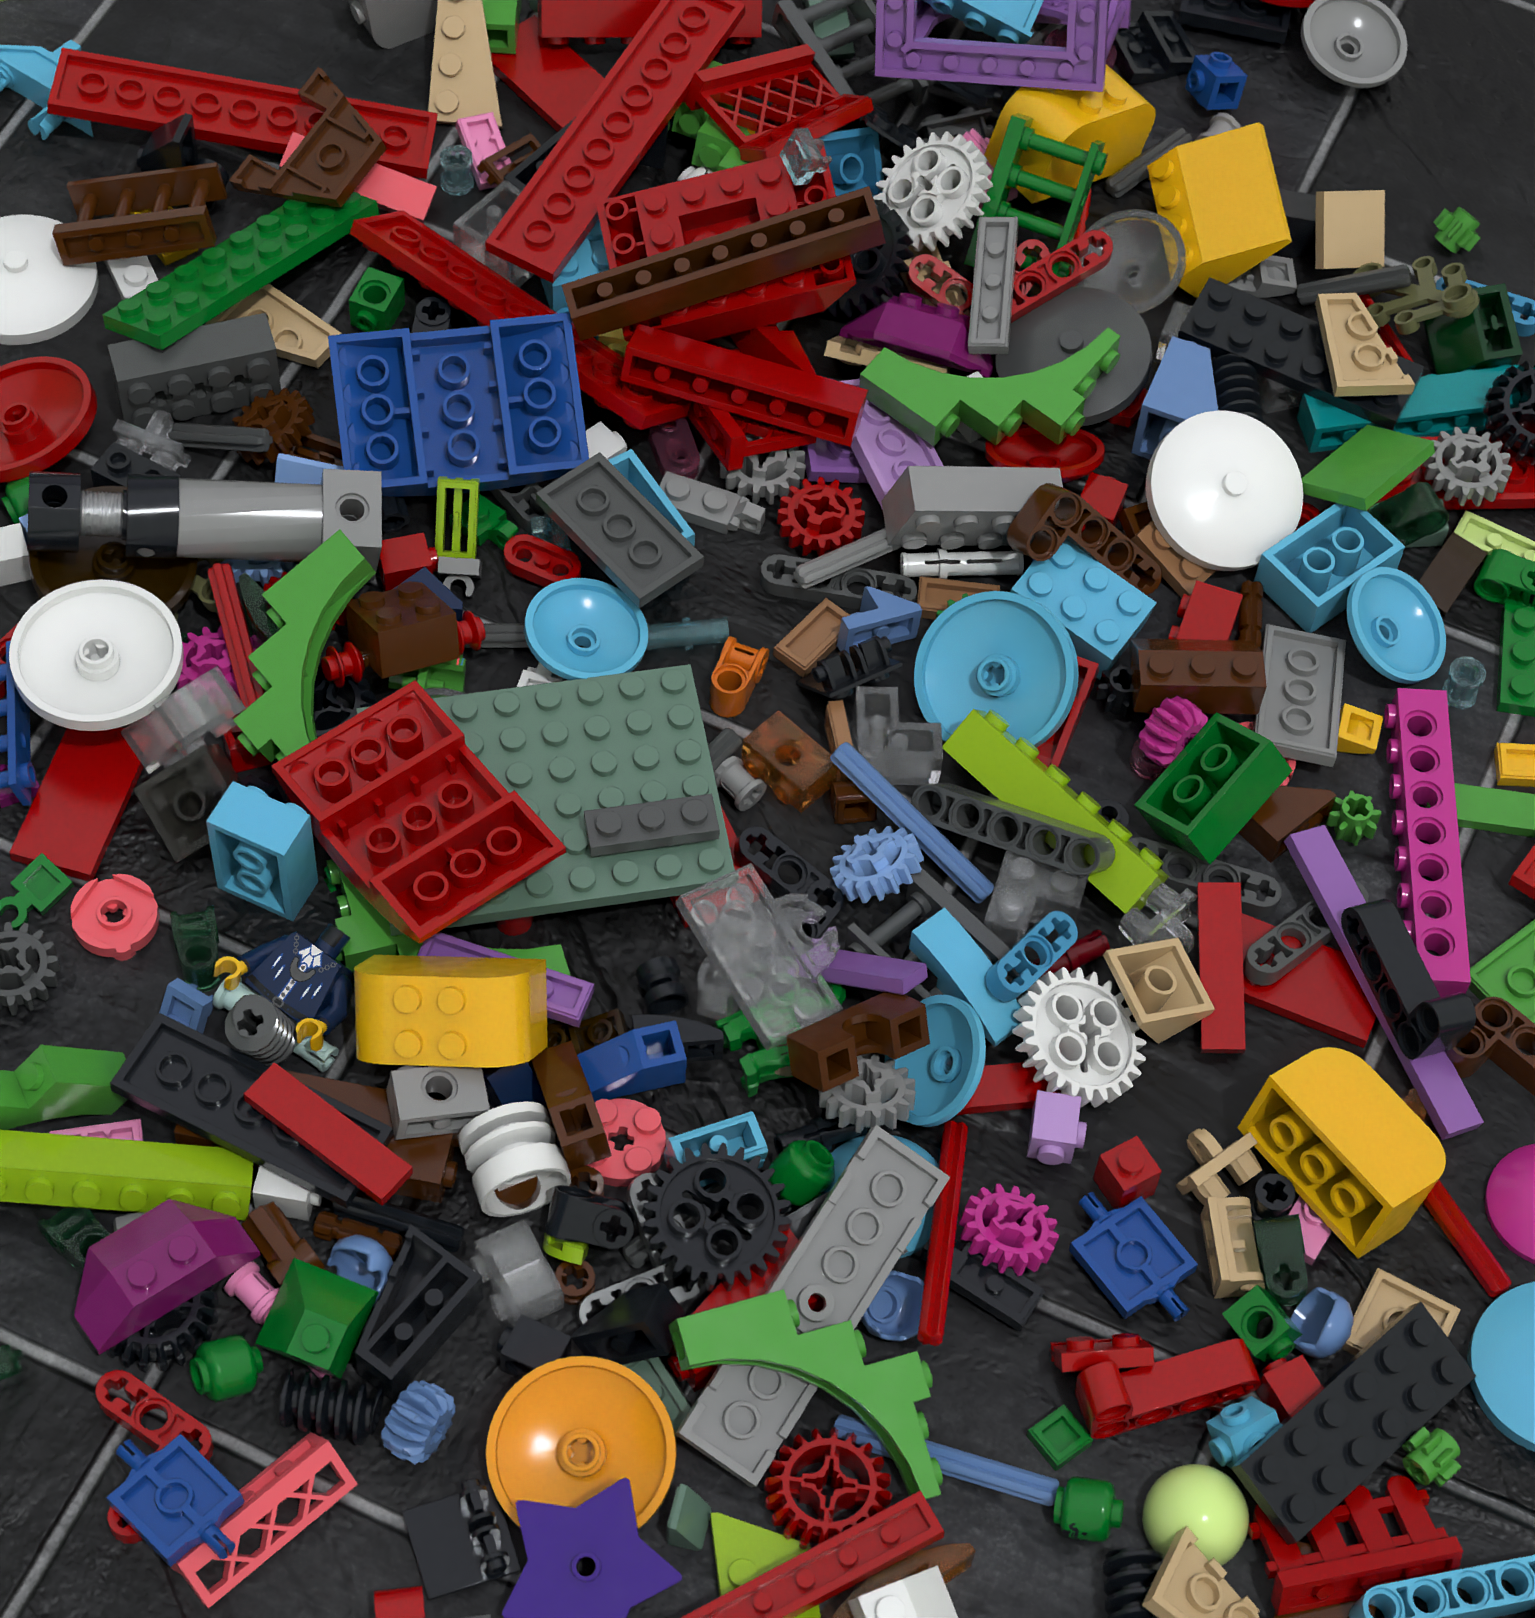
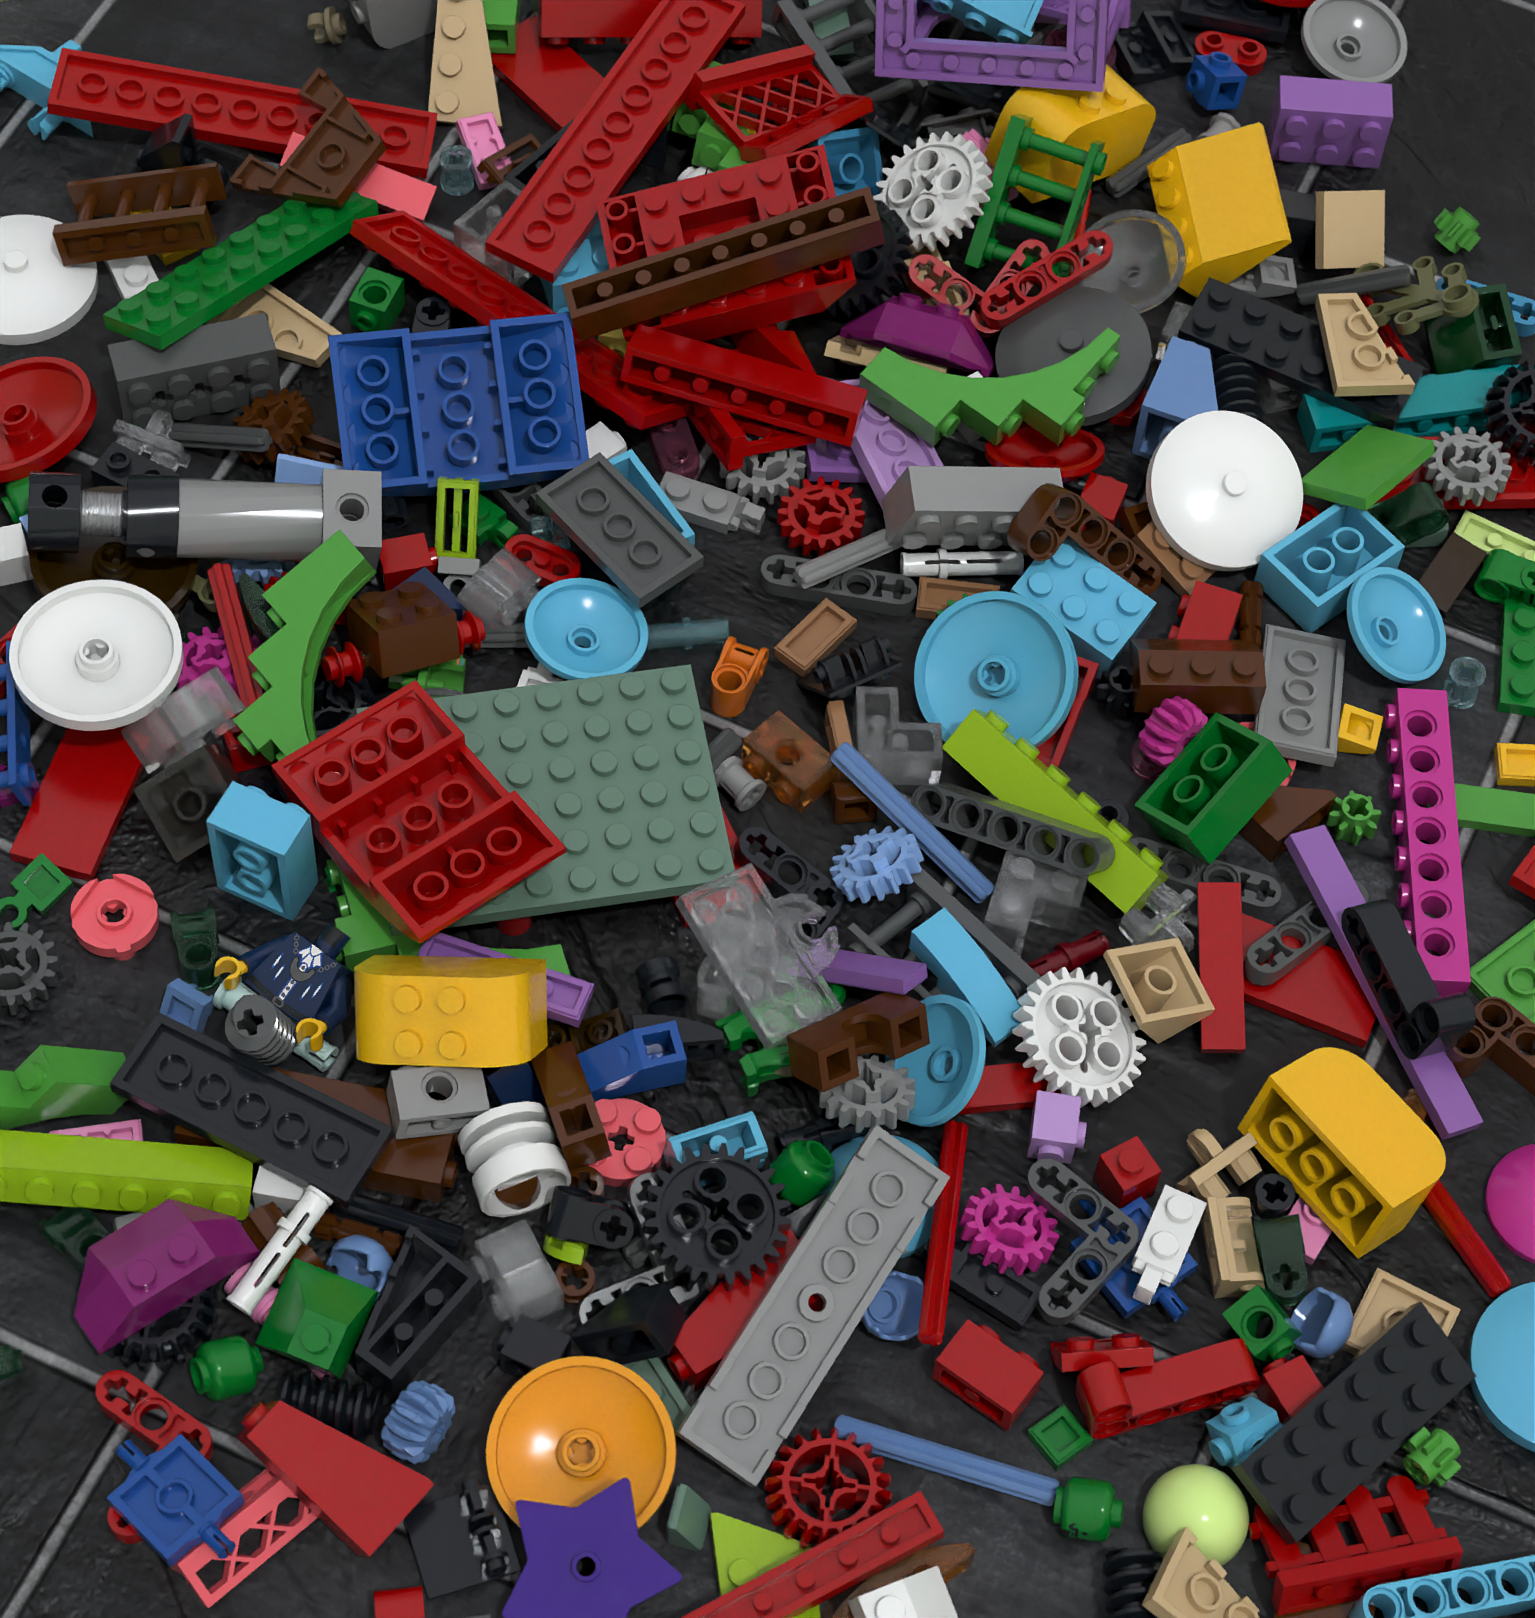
(313, 1205): none -> white pin
(328, 1134): red tile -> none
(329, 25): none -> dark tan plate
(335, 1476): none -> red slope
(500, 590): none -> clear brick
(651, 824): dark grey plate -> none
(803, 156): clear light blue tile -> none
(880, 616): medium blue slope -> none
(880, 1394): bright green arch -> none
(988, 1374): none -> red brick
(993, 285): light grey tile -> none
(1016, 958): dark azure beam -> none
(1095, 1244): none -> dark grey beam
(1166, 1241): none -> white hinge
(1245, 52): none -> red plate
(1330, 121): none -> medium lavender brick

